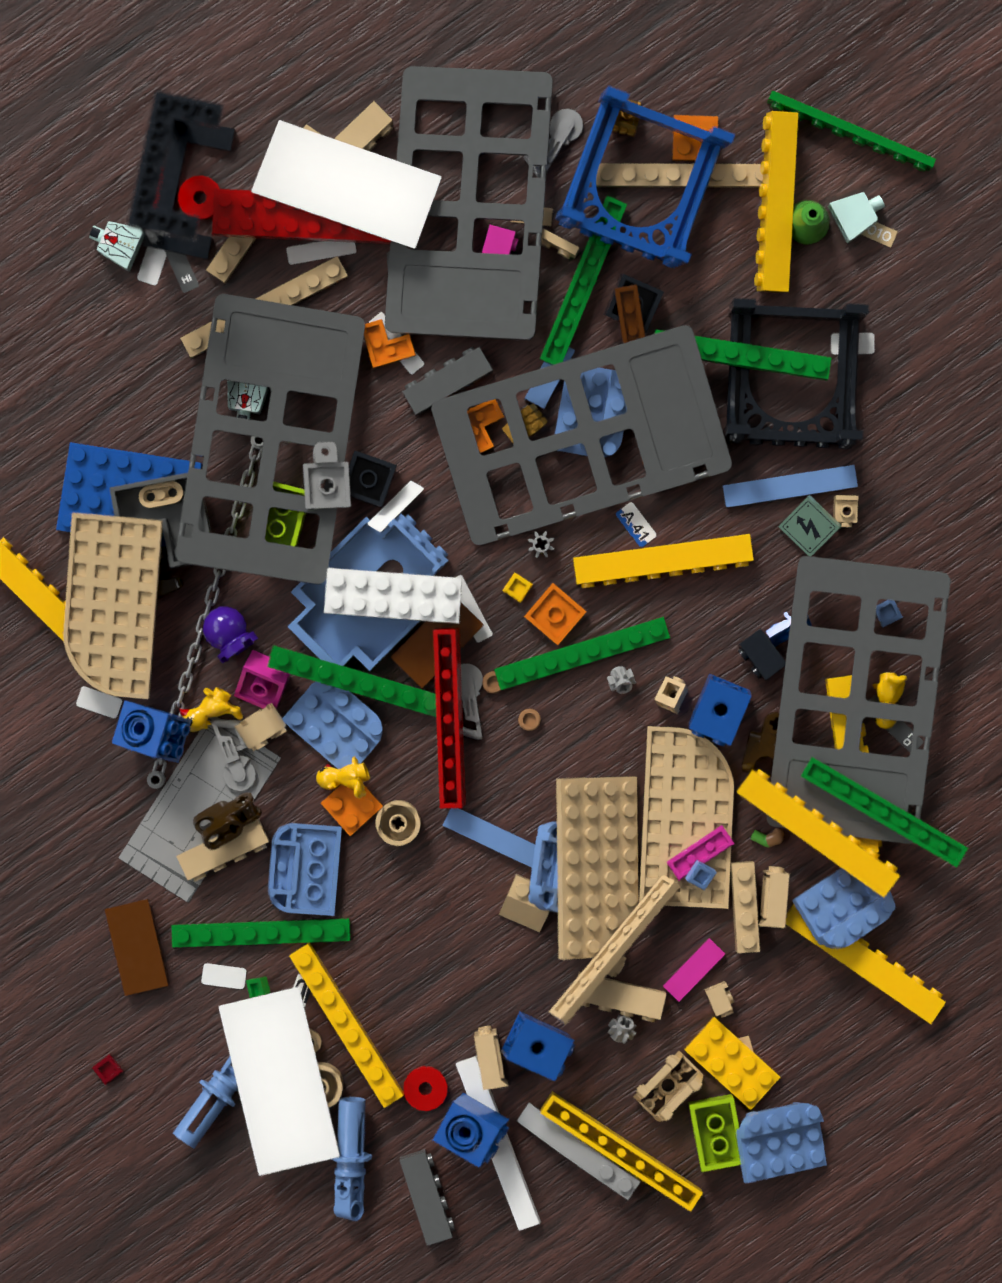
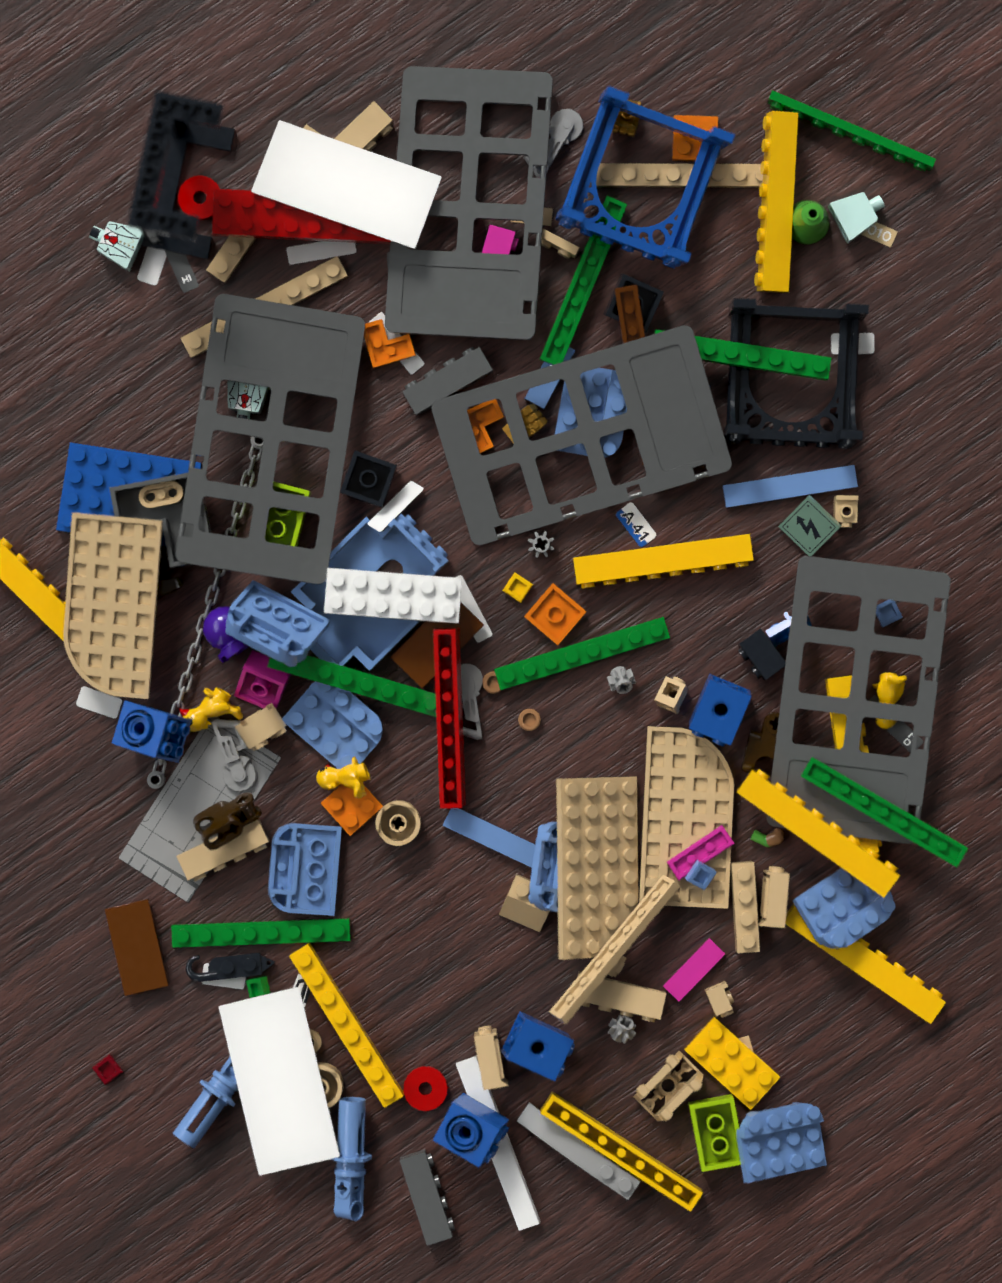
(230, 967): none -> black plate
(274, 624): none -> medium blue plate
(326, 468): light grey plate -> none

